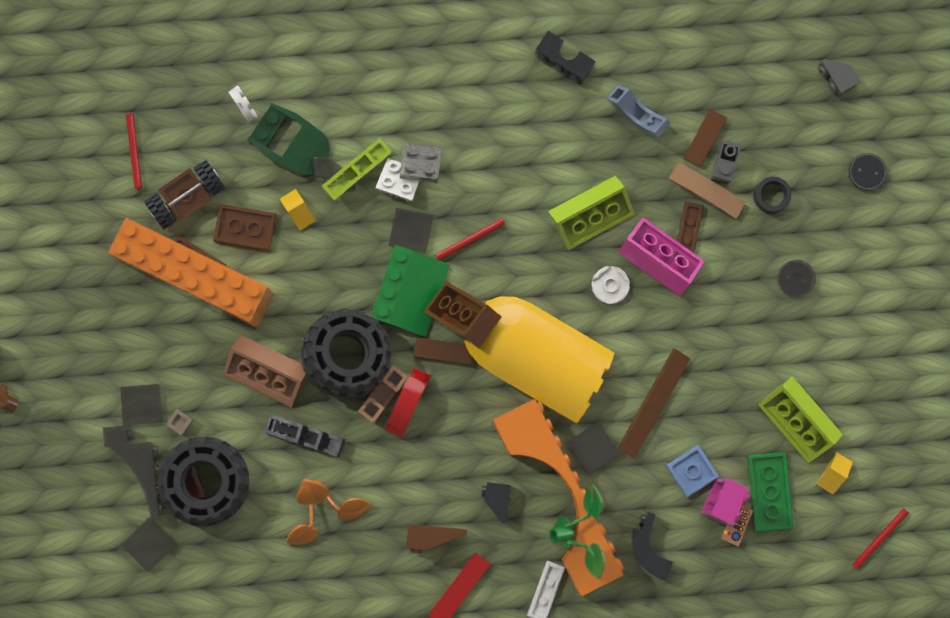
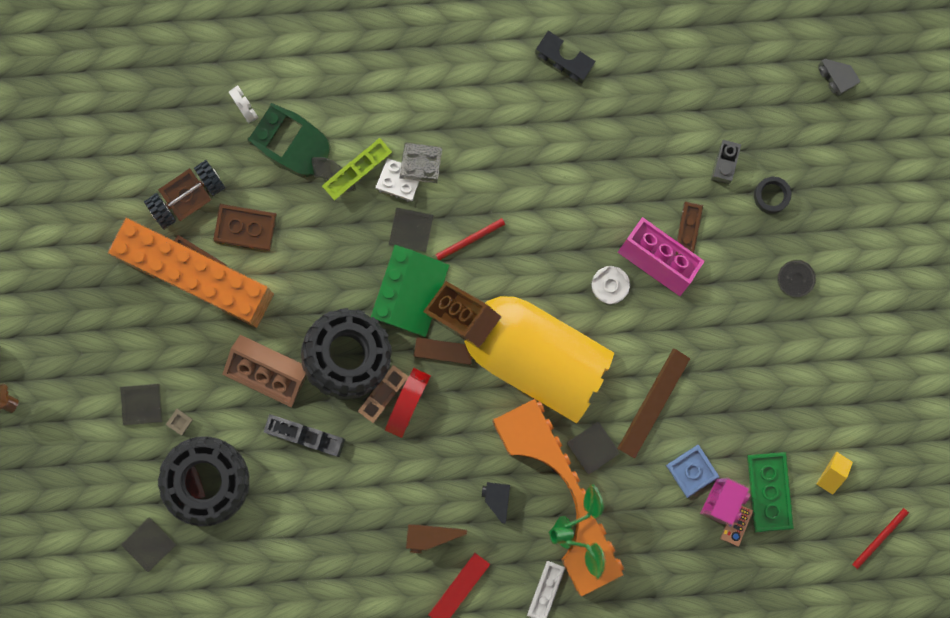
(133, 151): red bar -> none
(141, 460): clear smoke arch -> none
(297, 209): yellow slope -> none
(315, 492): orange plant -> none
(592, 212): lime slope -> none
(636, 113): sand blue arch -> none
(642, 551): black arch -> none
(704, 138): reddish brown tile -> none
(706, 190): medium nougat slope -> none
(800, 419): lime slope -> none
(867, 172): black tile -> none

